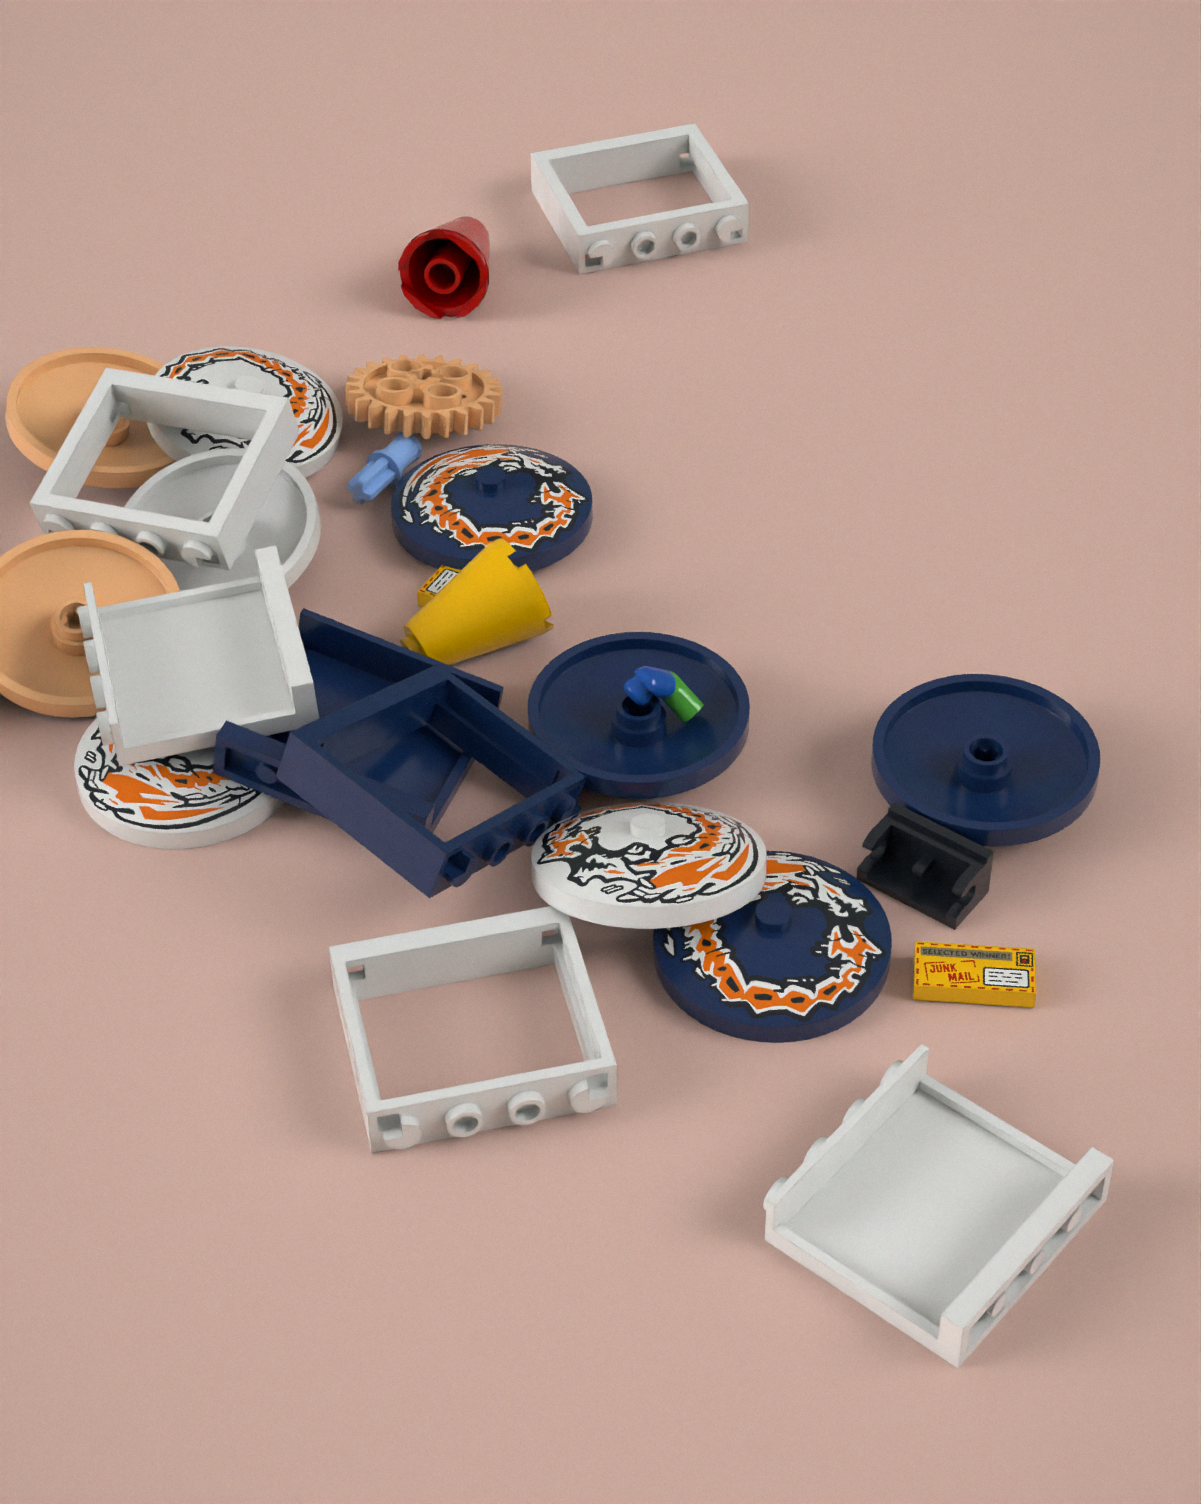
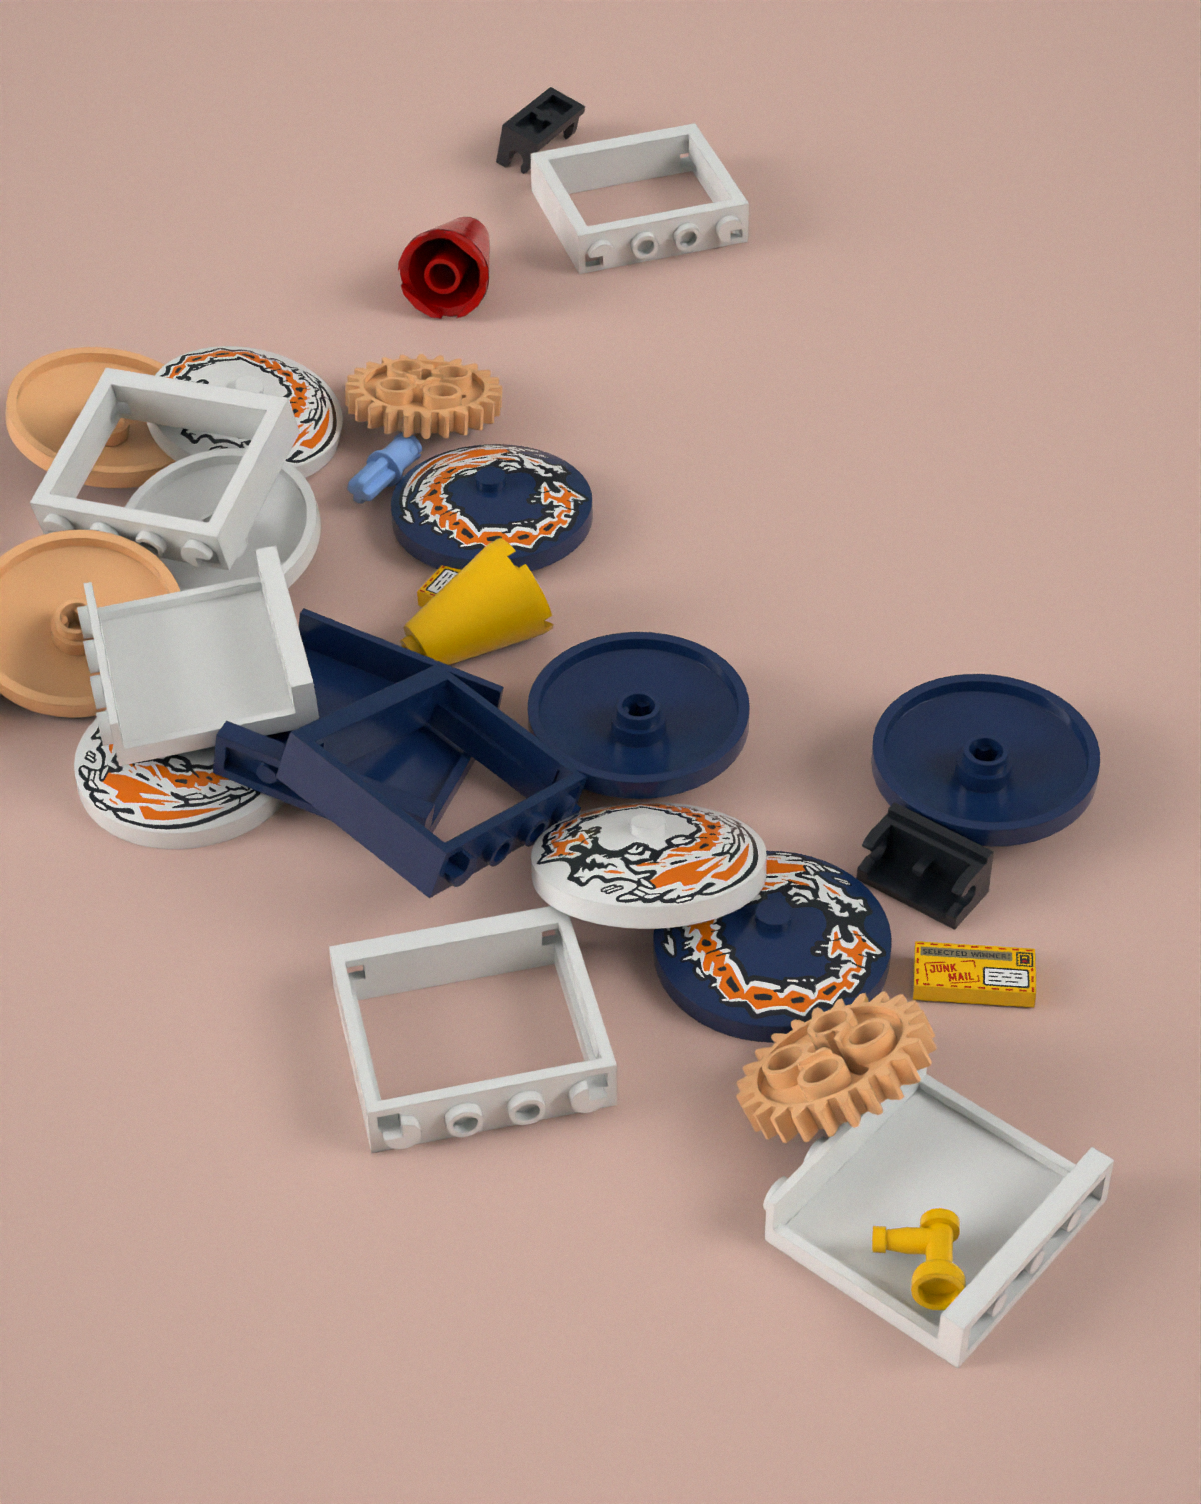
(537, 126): none -> black hinge
(664, 685): arm -> none
(836, 1067): none -> light nougat gear
(938, 1278): none -> yellow piece

